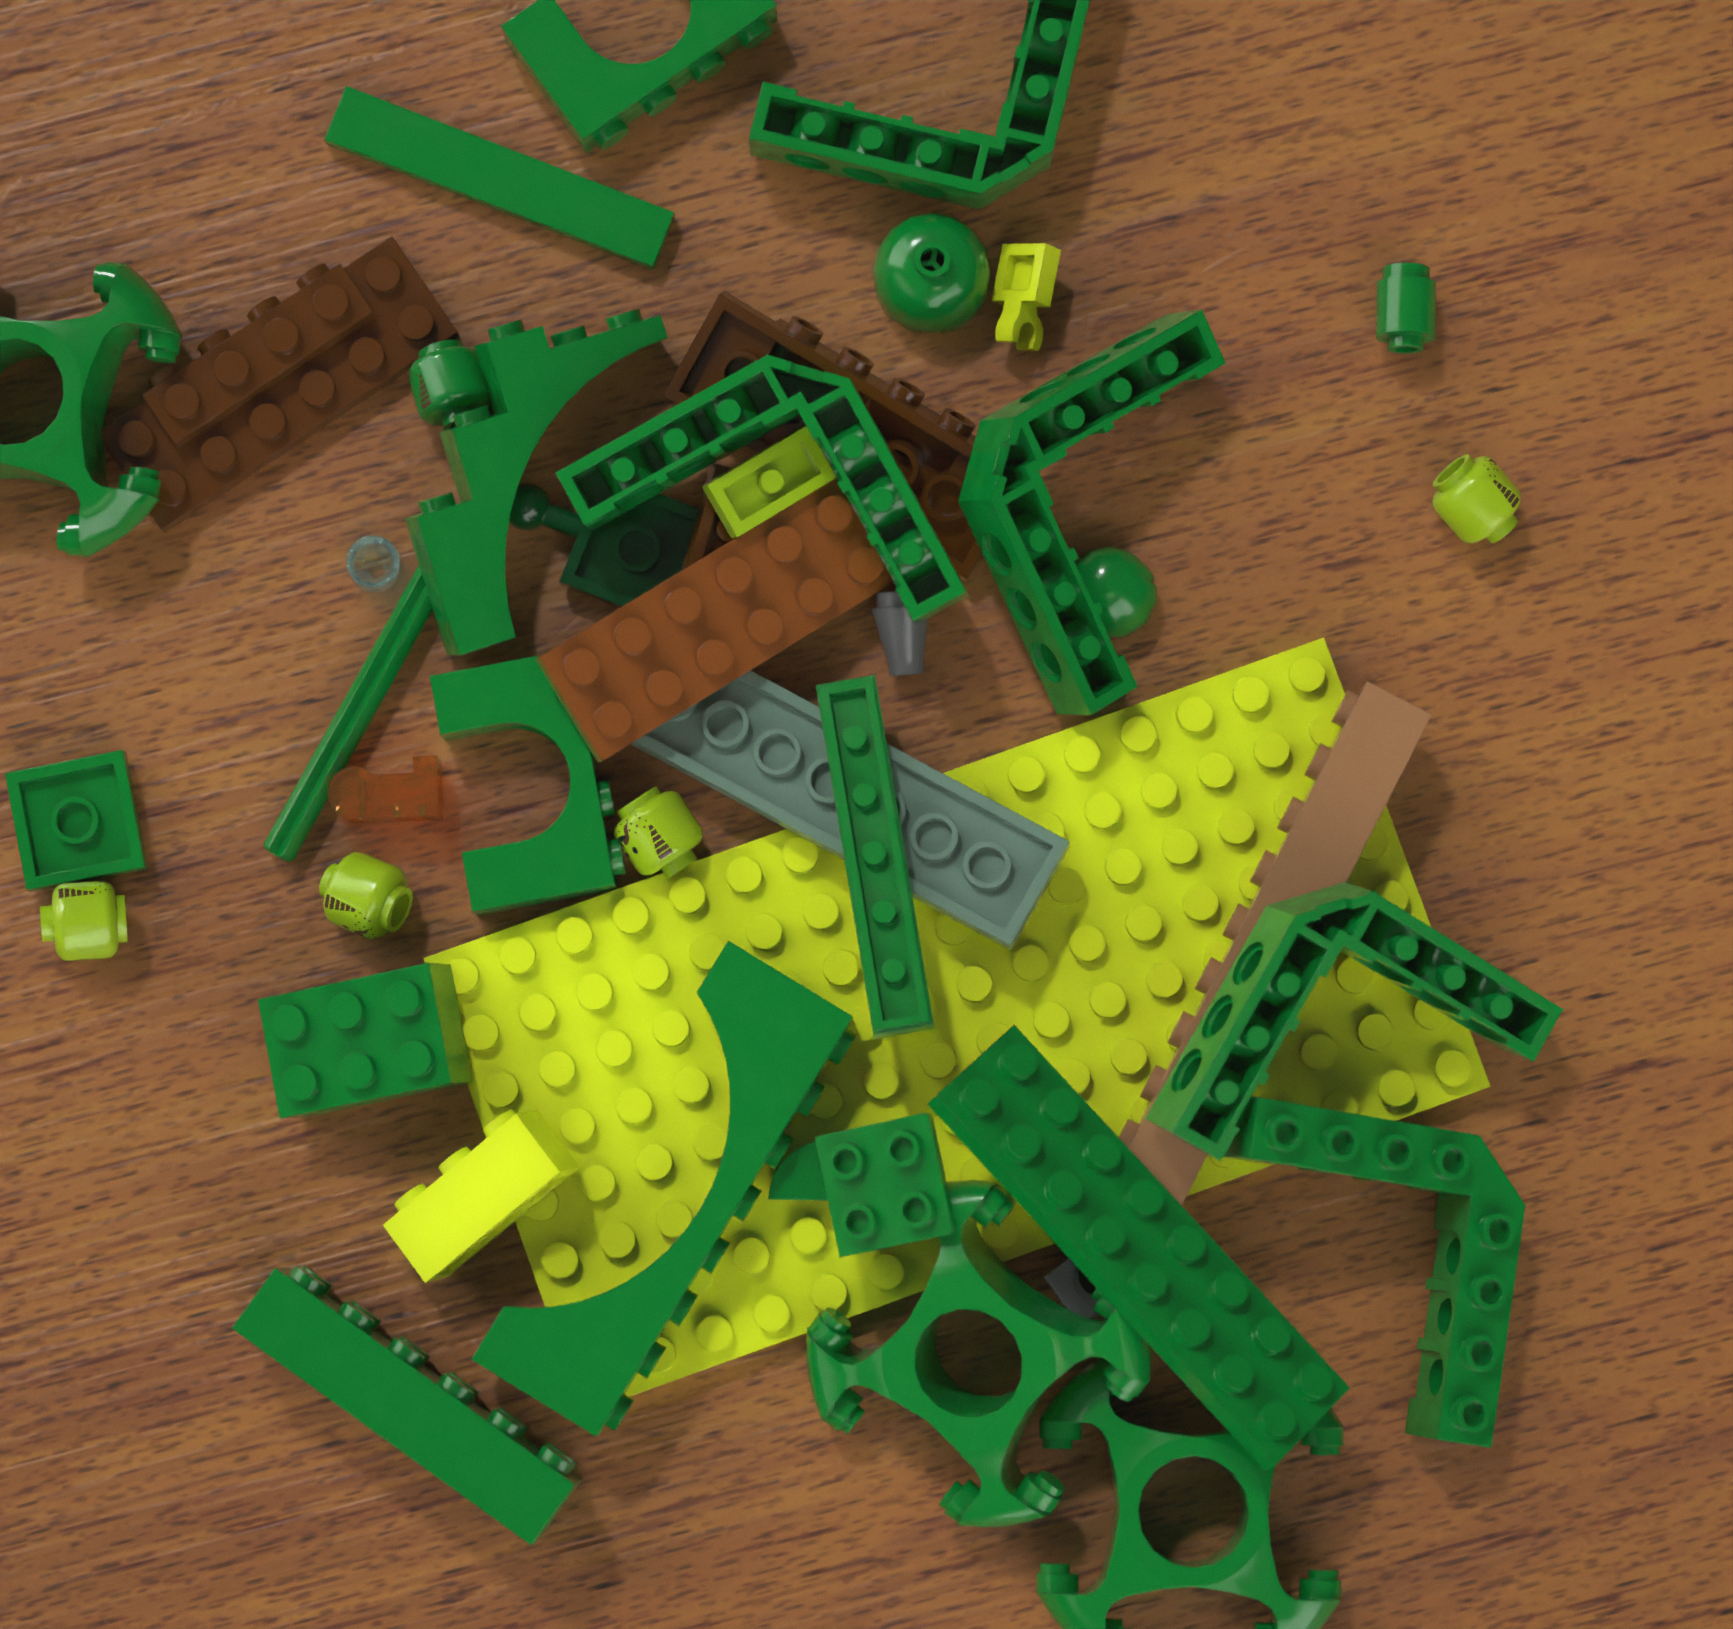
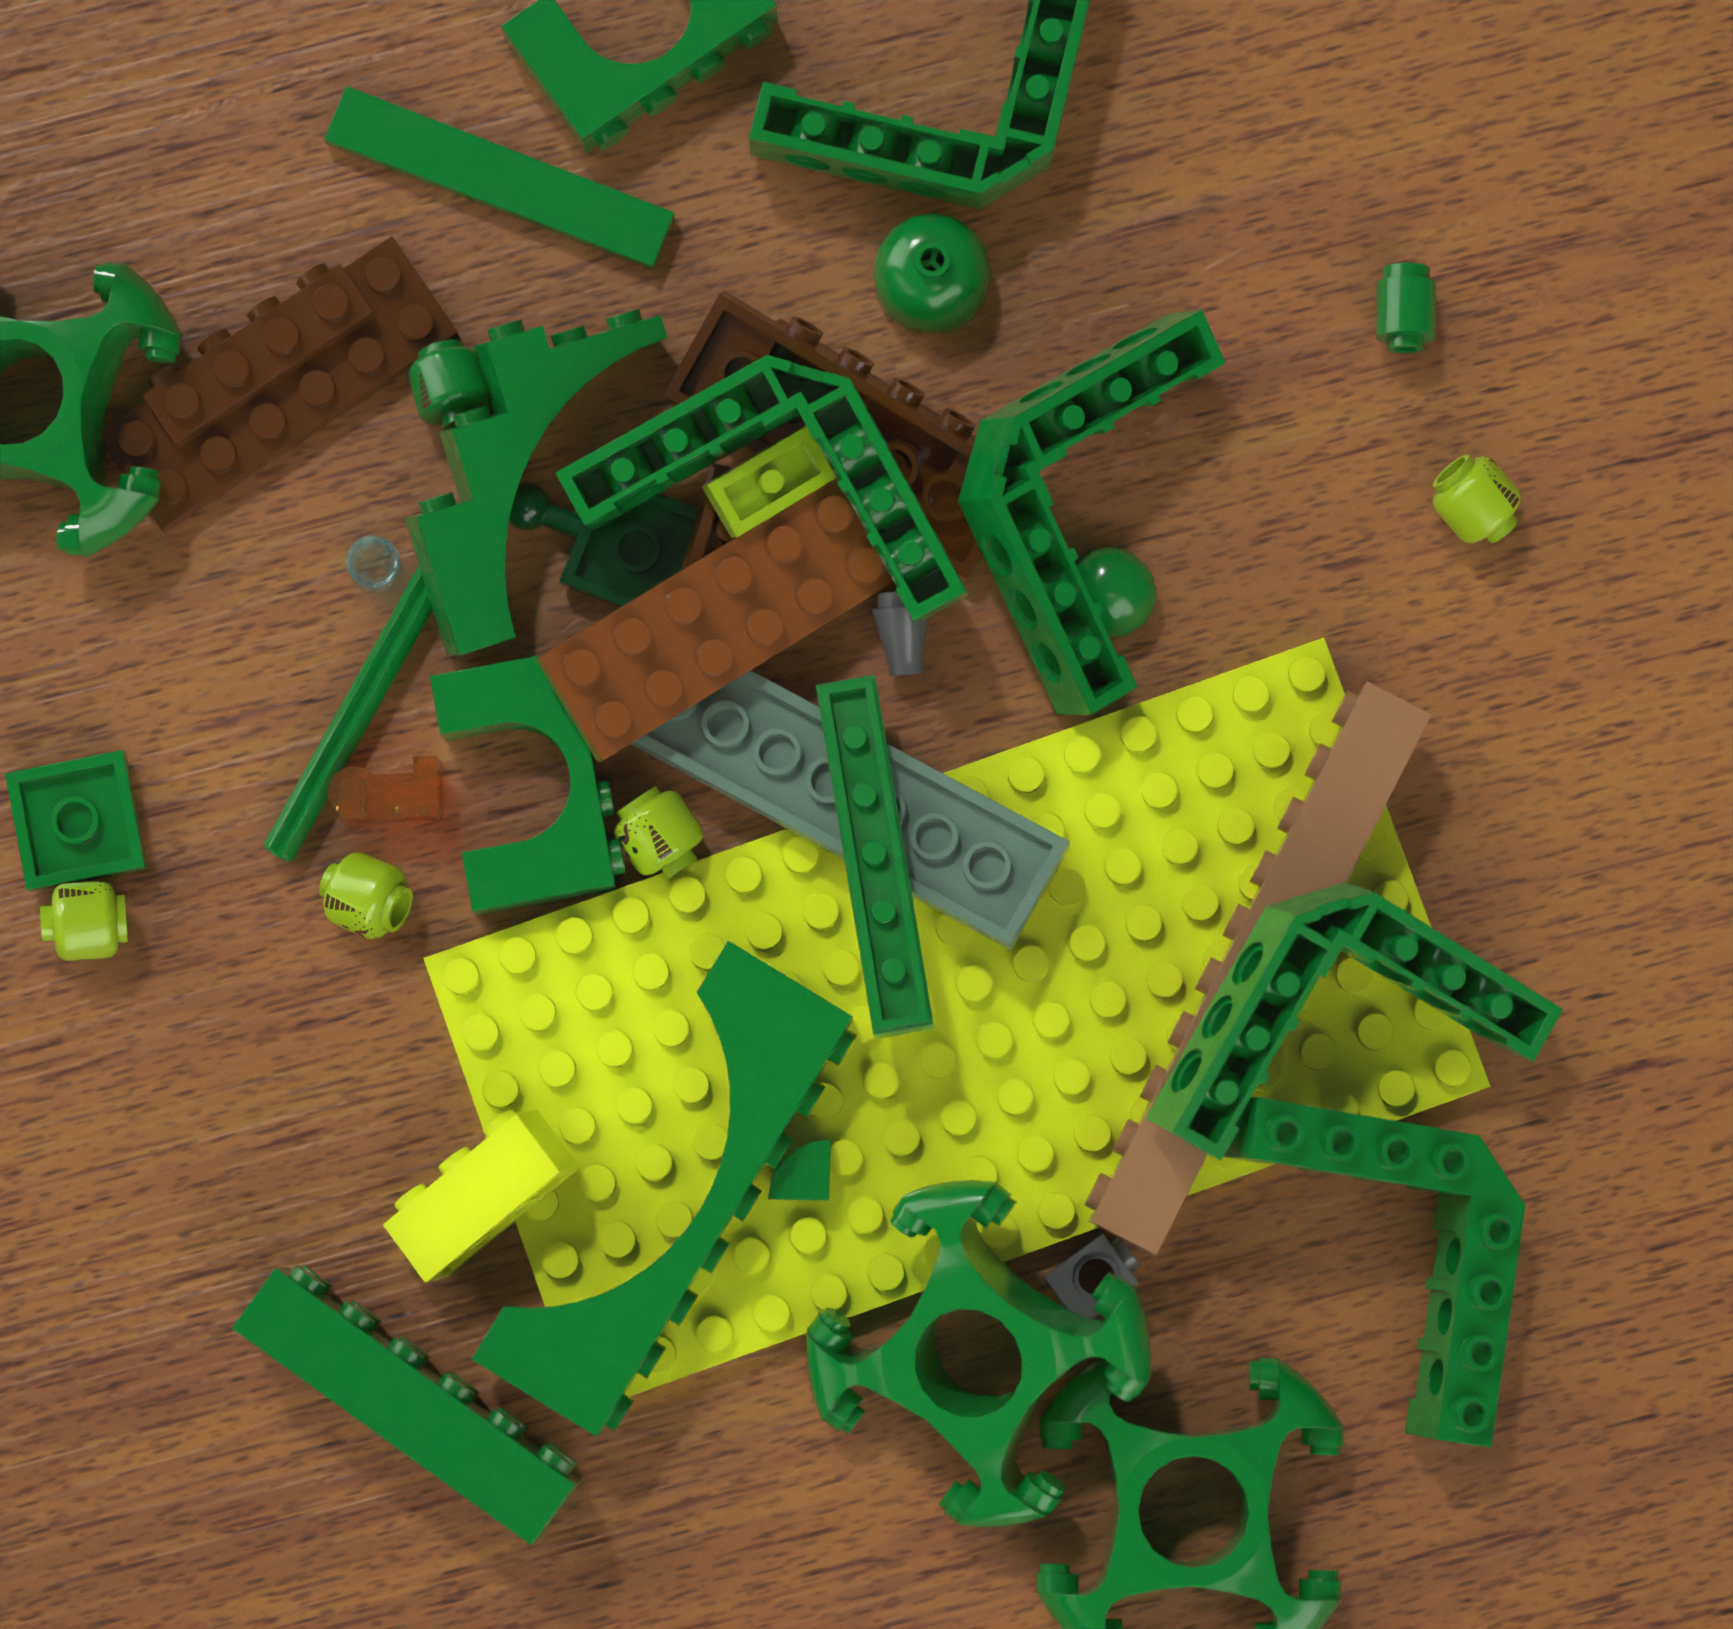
(365, 1040): green brick -> none
(885, 1184): green bracket -> none
(1021, 285): neon yellow plate -> none
(1139, 1247): green plate -> none

